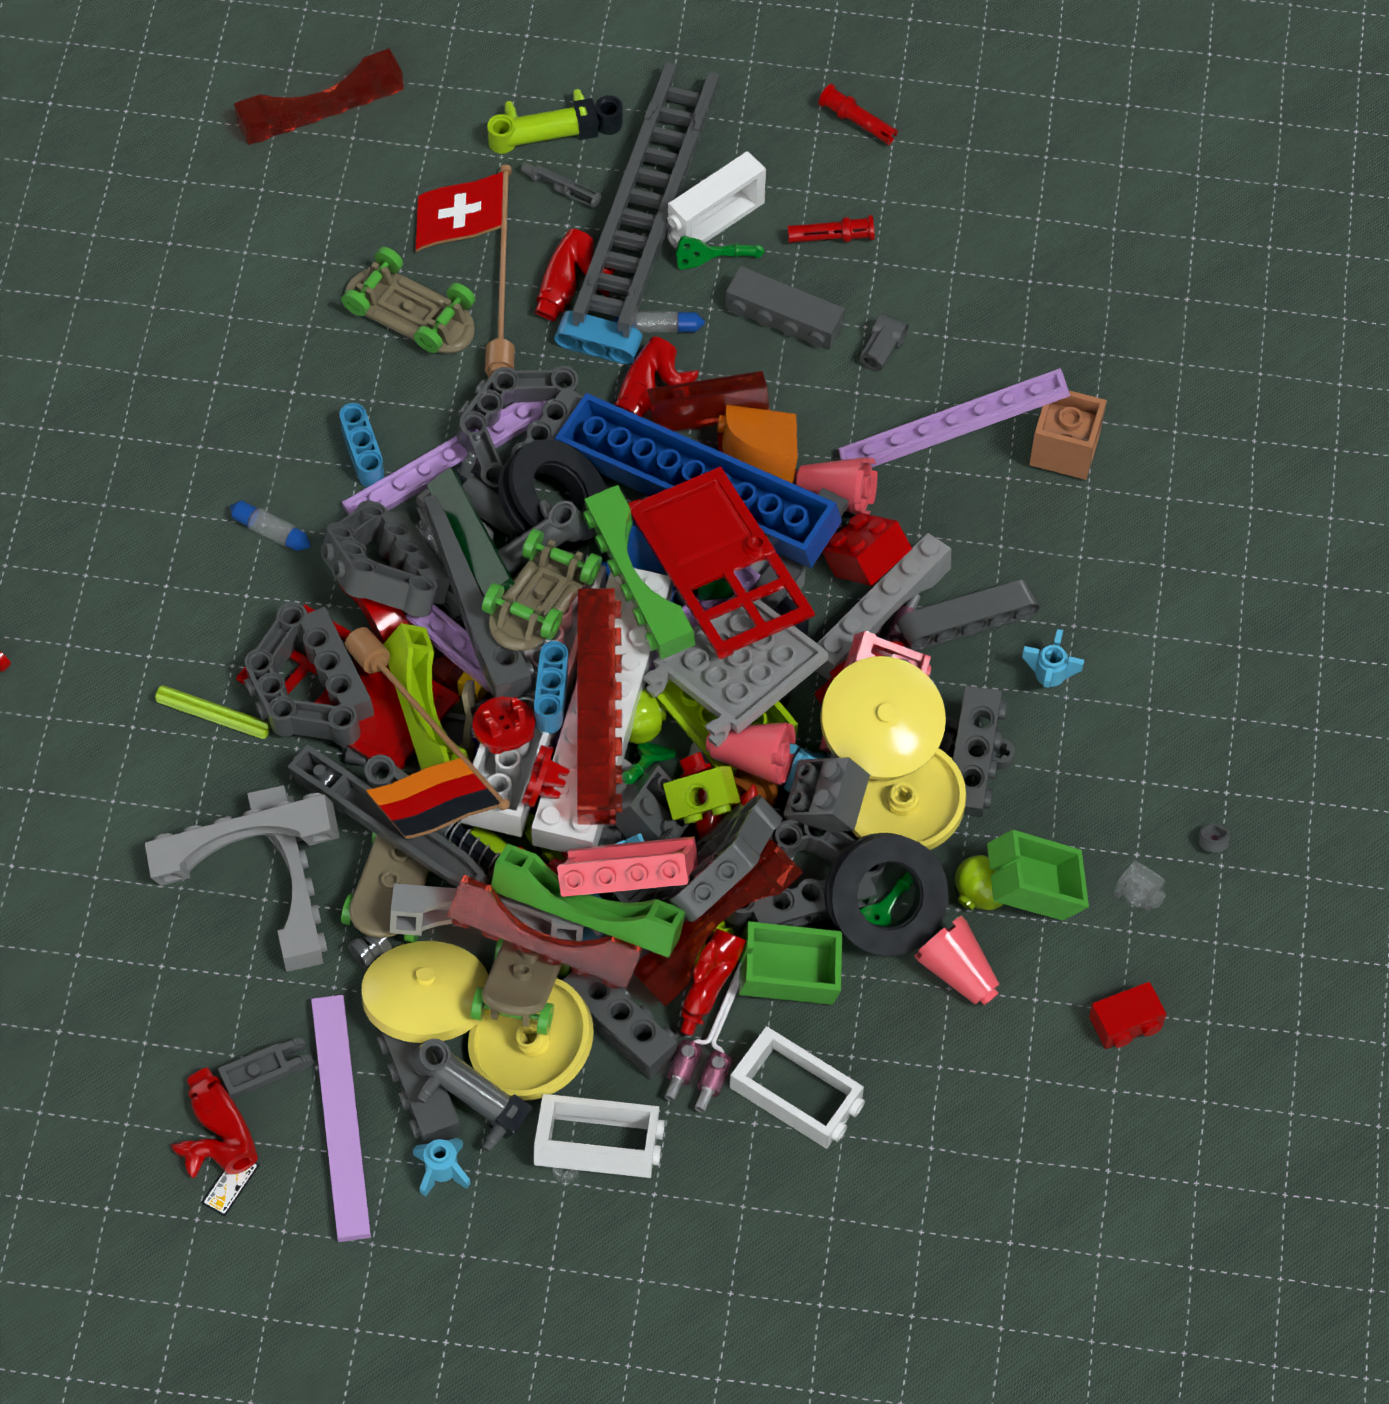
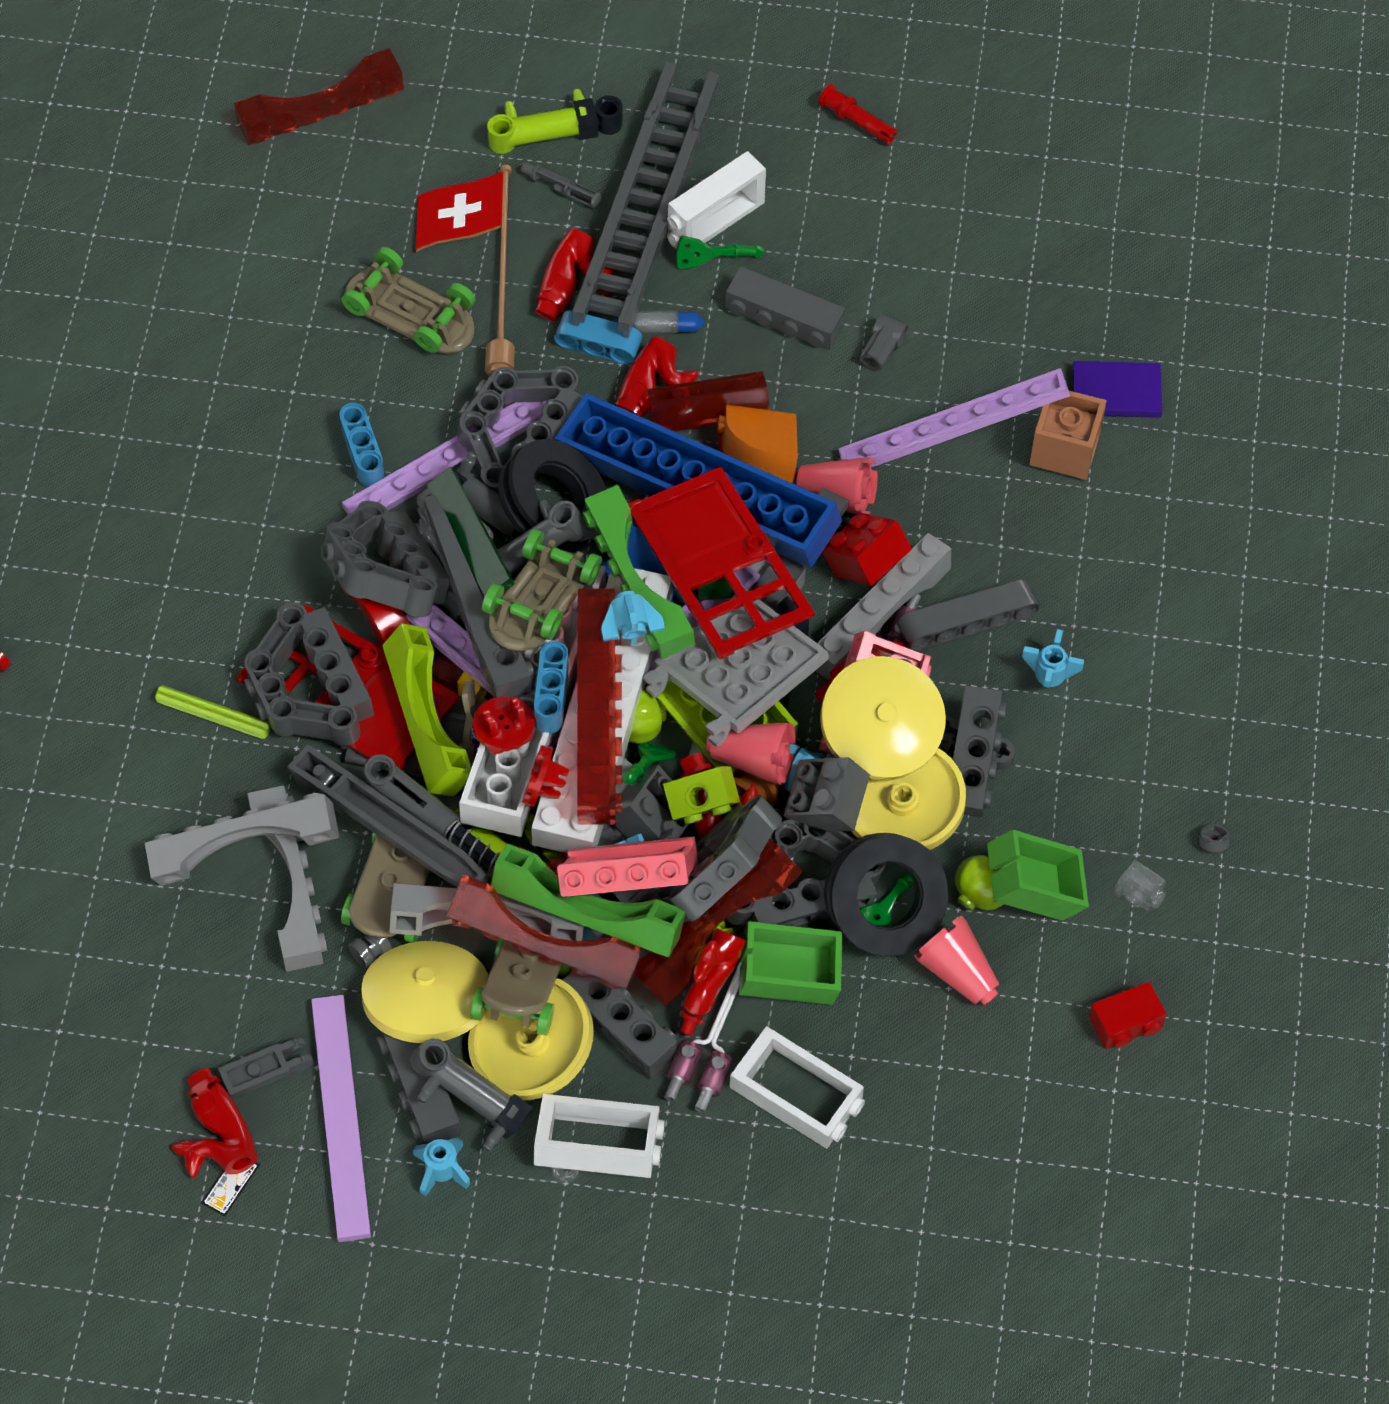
(270, 526): piece -> none
(437, 793): flag -> none
(630, 617): none -> medium azure brick
(846, 230): red pin -> none
(1127, 386): none -> dark purple tile

